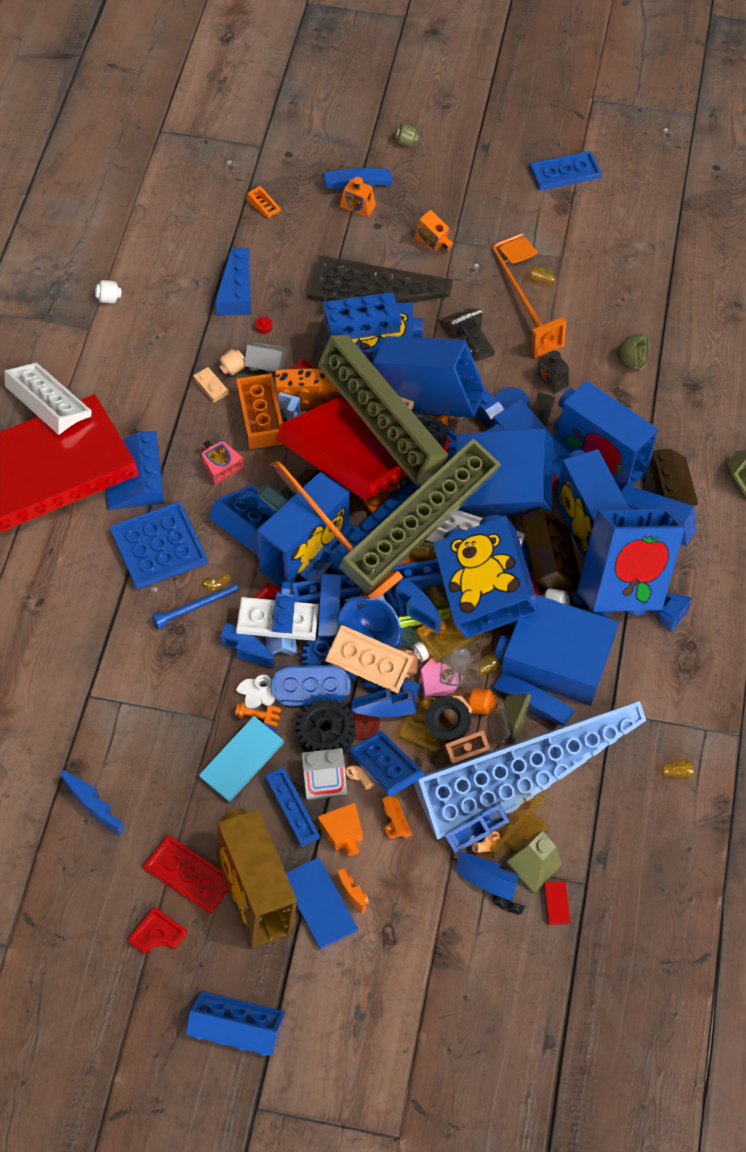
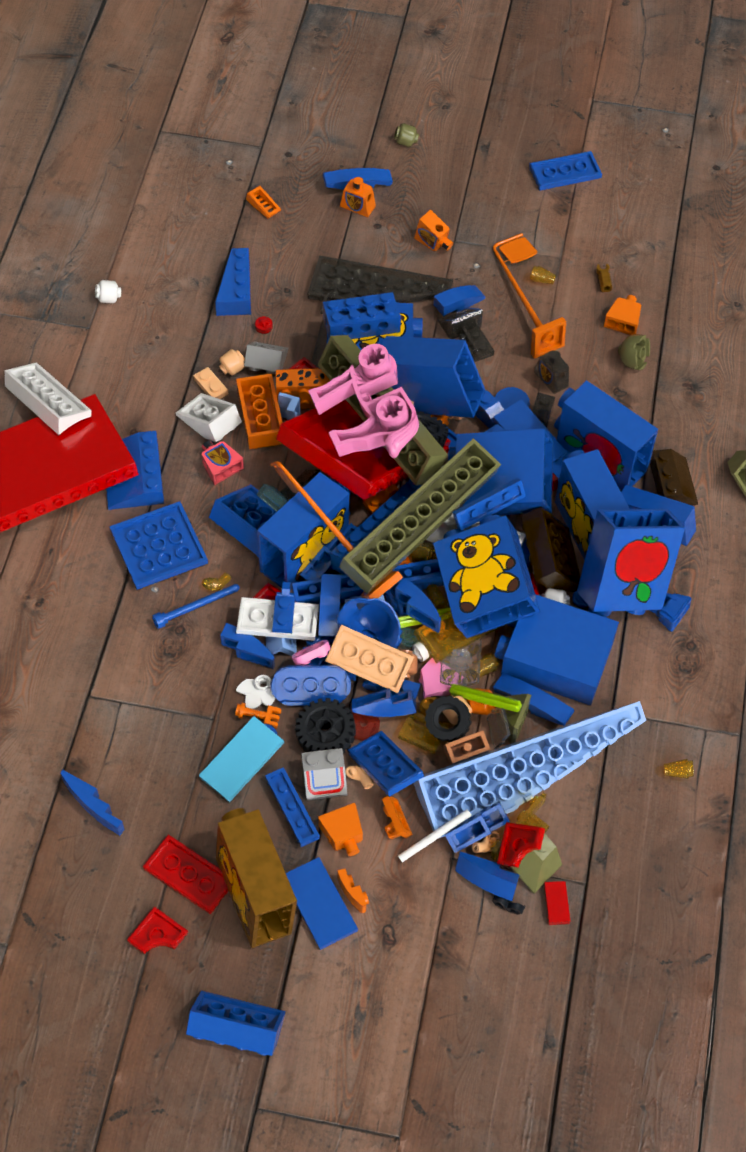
(210, 416): none -> white slope
(305, 655): none -> bright pink plate
(389, 417): none -> bright pink animal
(435, 835): none -> white bar
(457, 299): none -> blue slope
(486, 697): none -> lime axle
(489, 504): none -> blue plate
(518, 842): none -> red tile
(604, 278): none -> pearl gold bar
(624, 315): none -> orange torso

